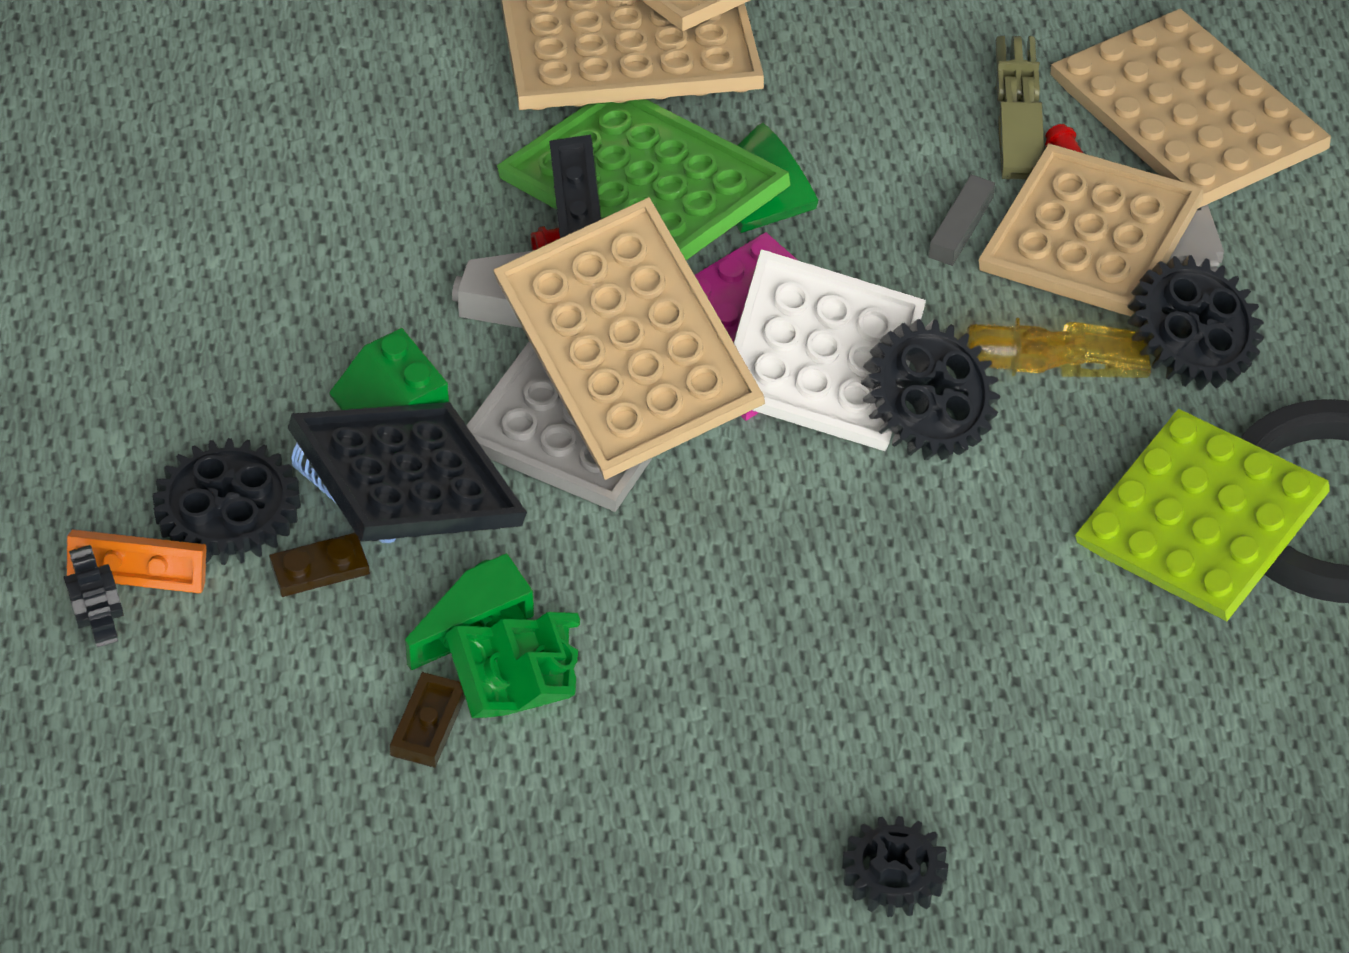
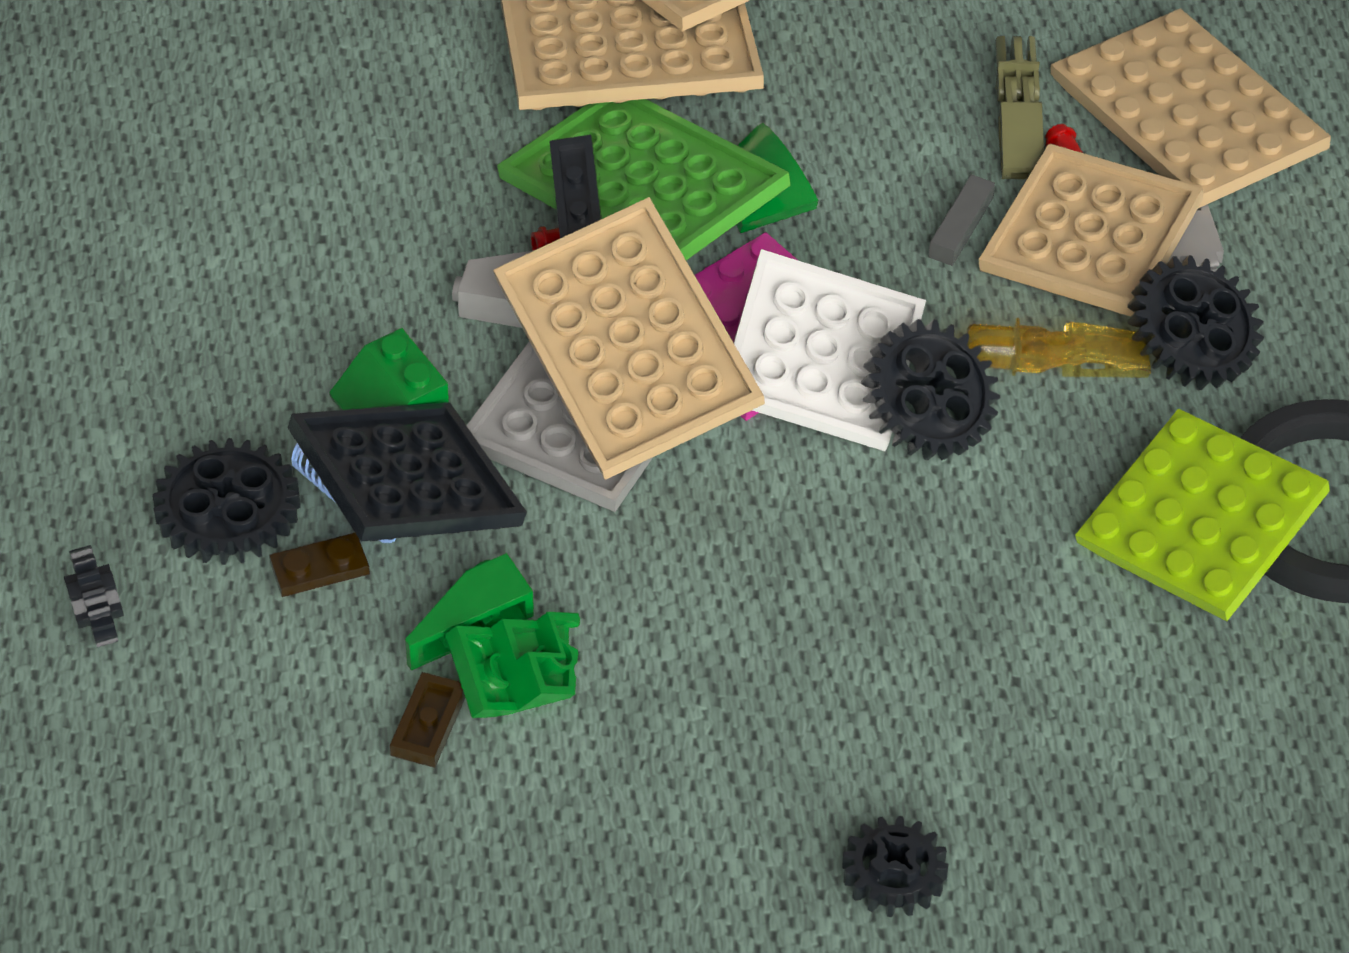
(145, 560): orange plate -> none

